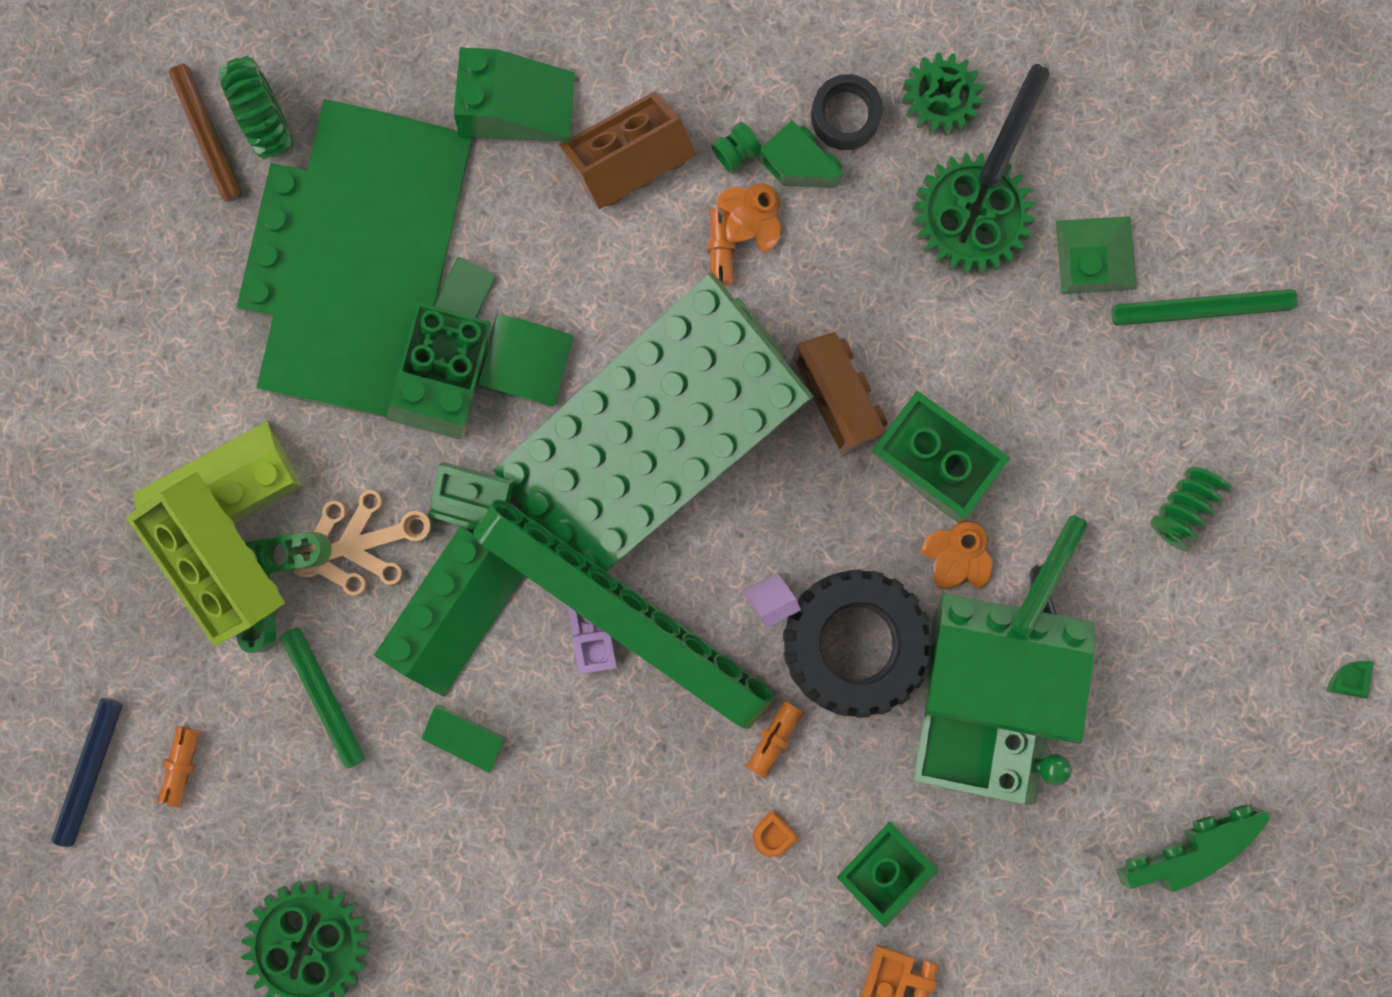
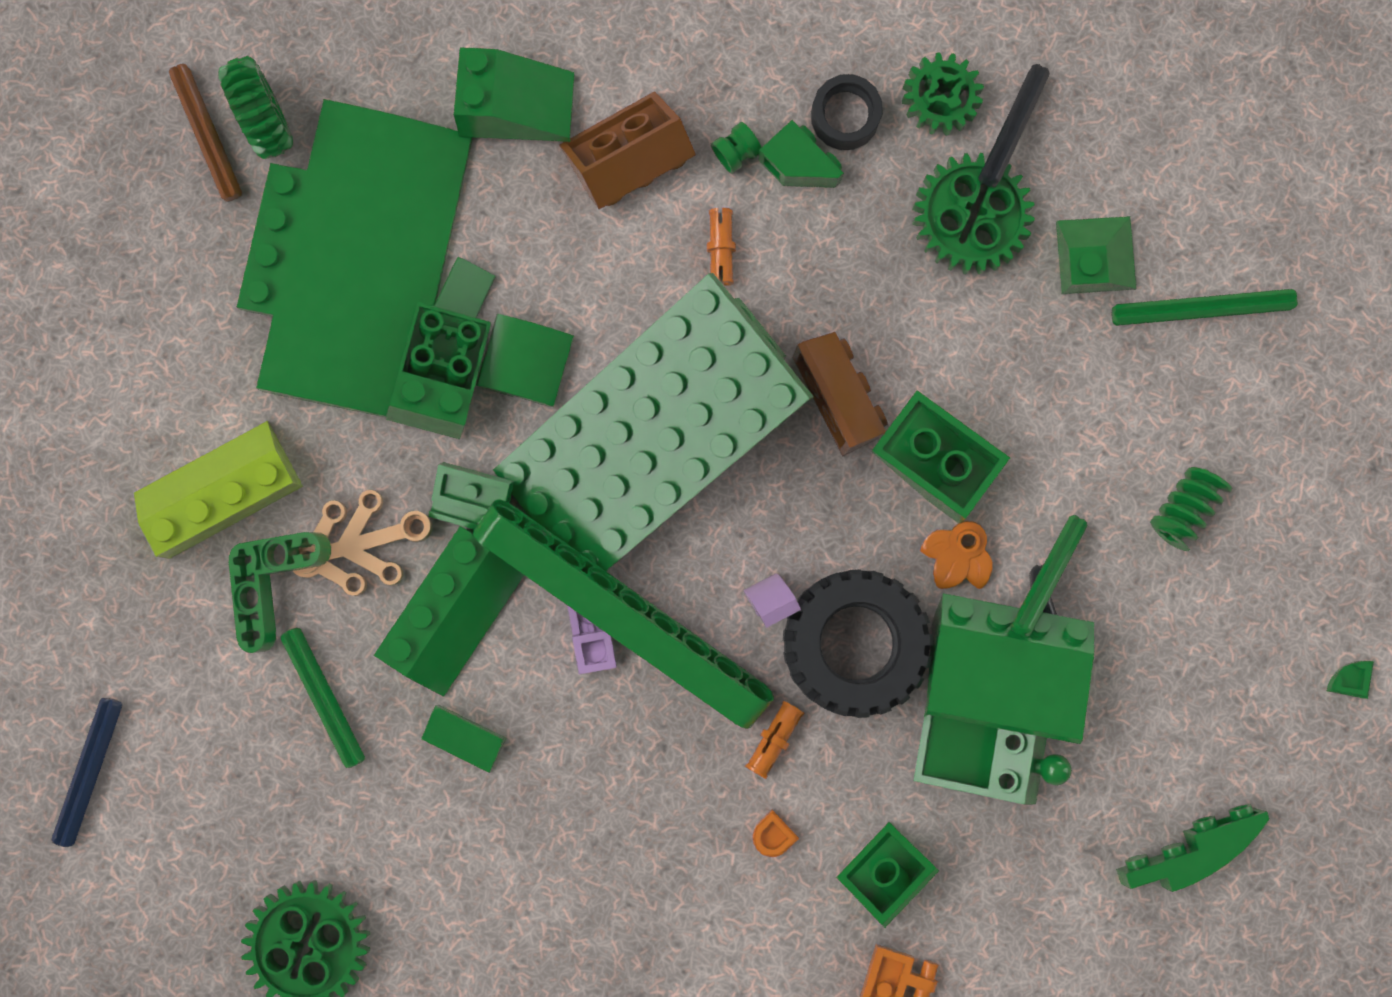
(178, 766): orange pin -> none
(205, 559): lime slope -> none
(749, 218): orange plate -> none

